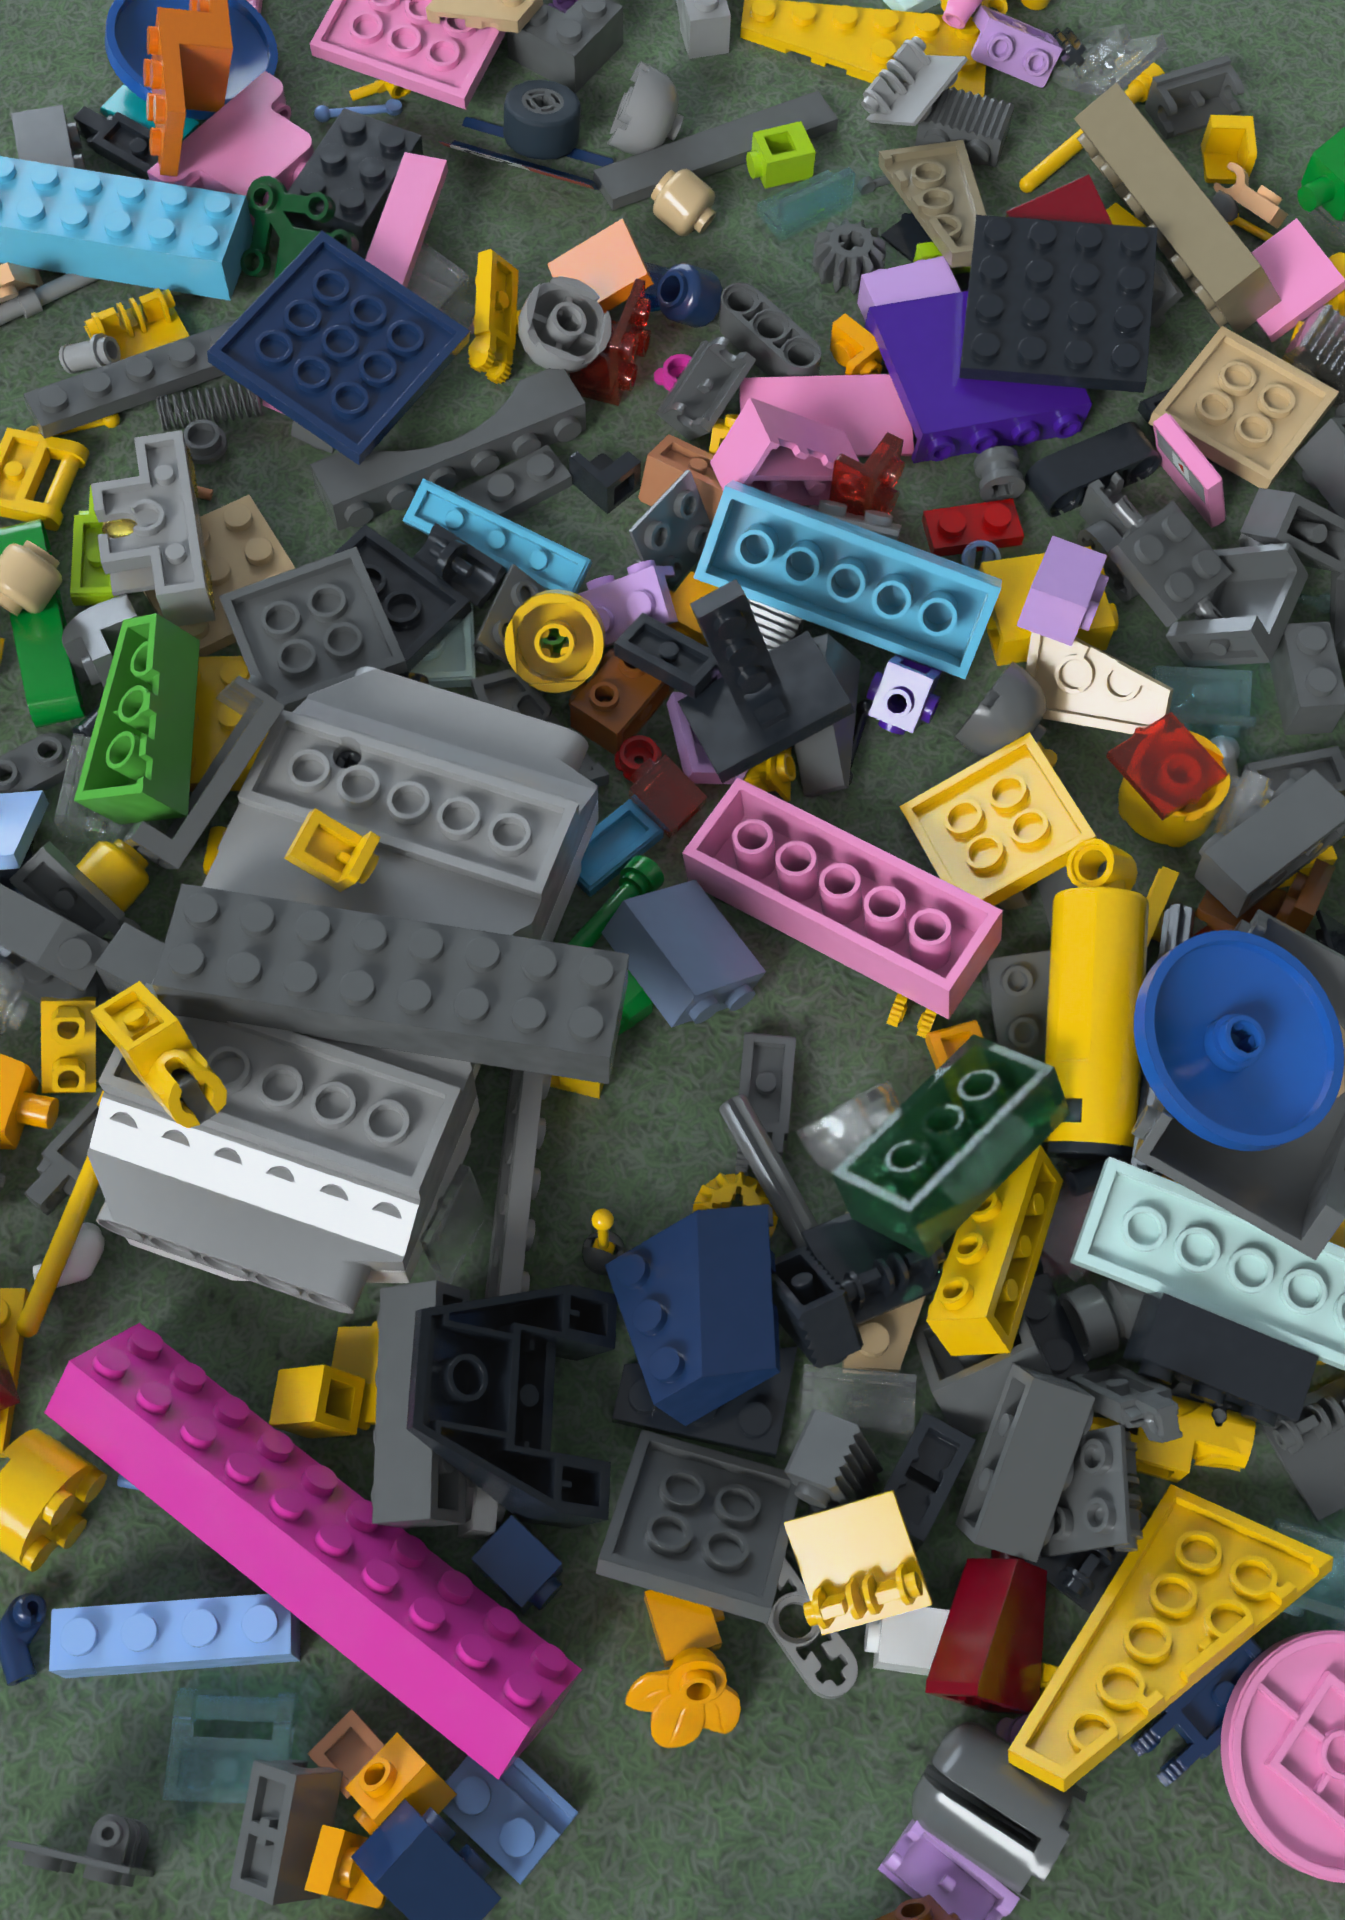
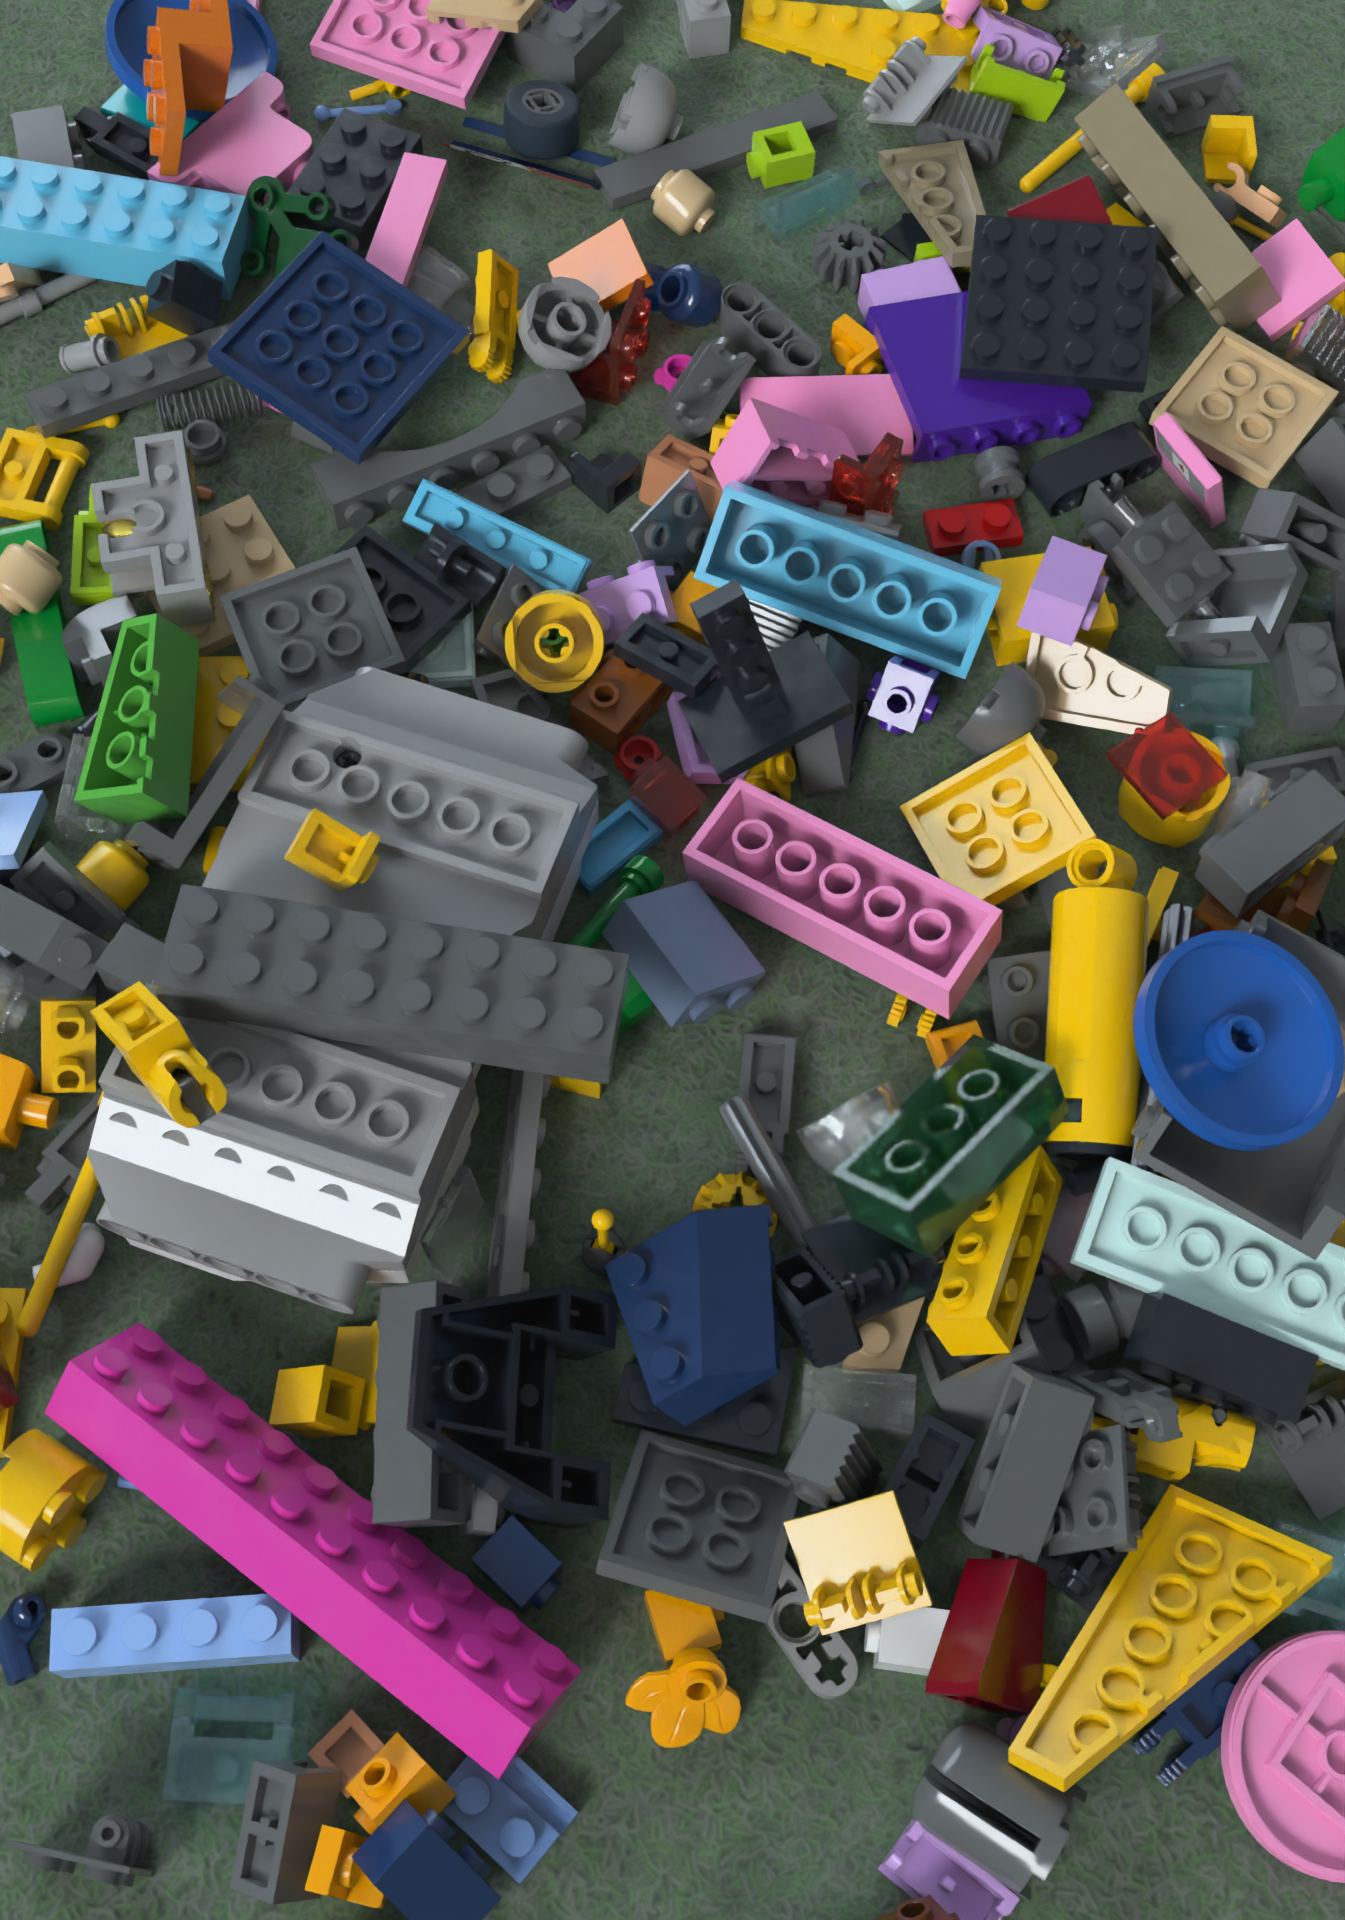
(183, 297): none -> black brick
(1029, 94): none -> lime hinge

